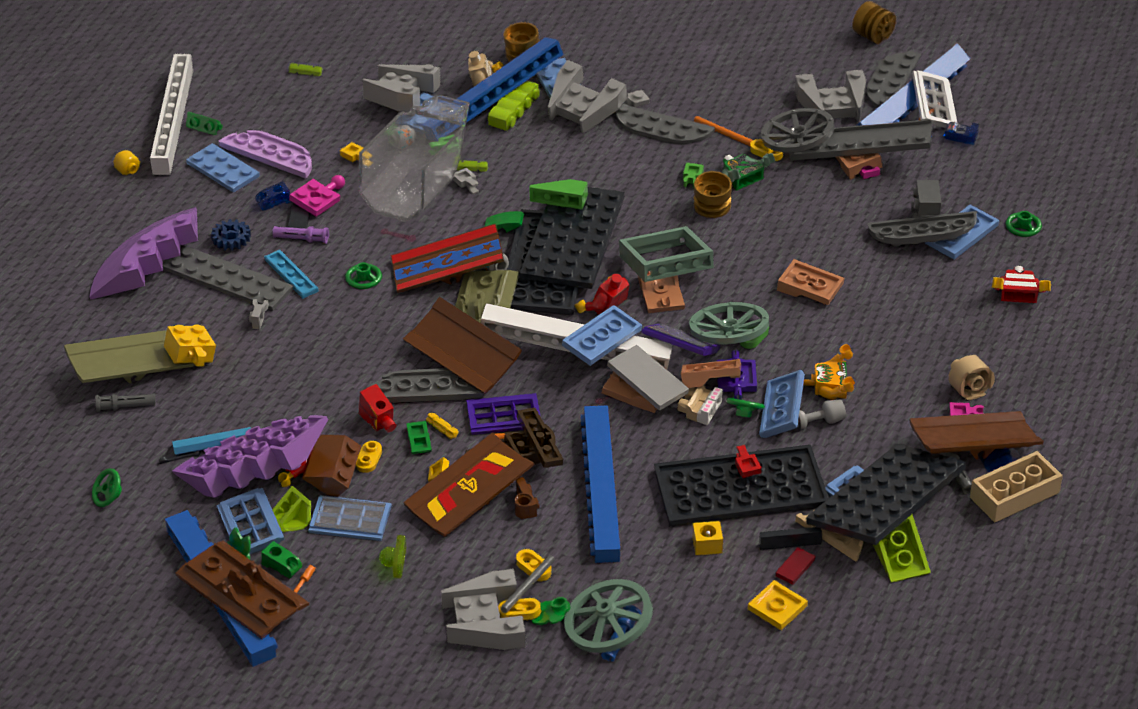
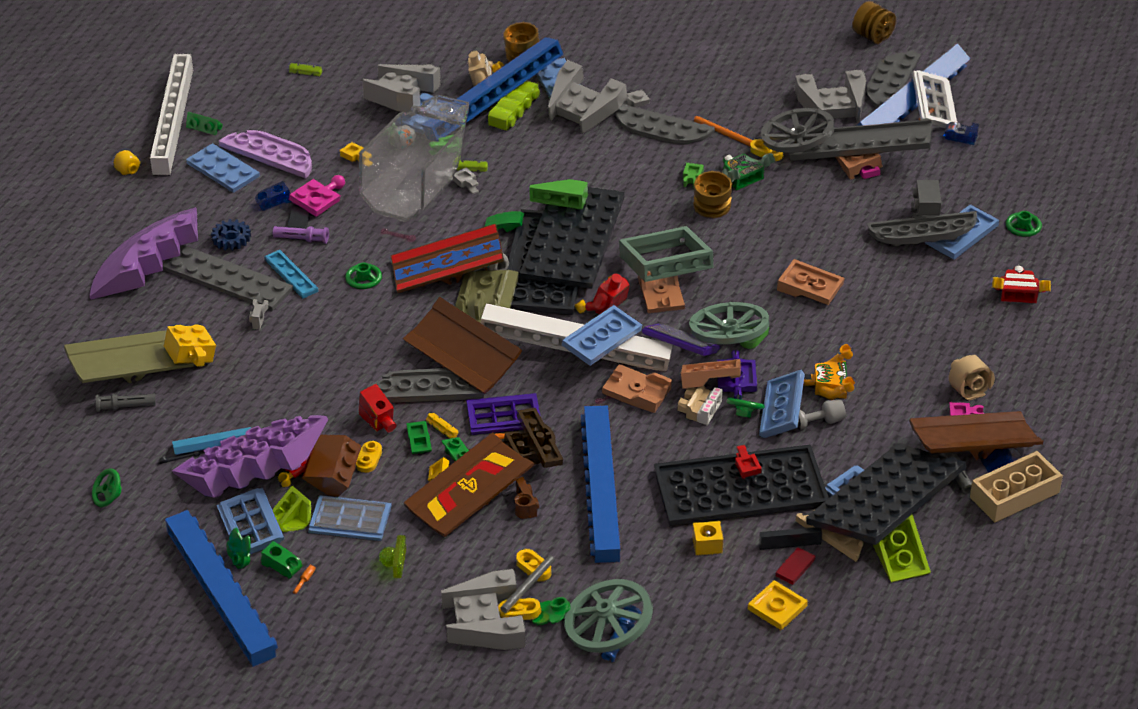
(241, 588): reddish brown hinge -> none
(455, 448): none -> green hinge
(648, 377): light grey tile -> none

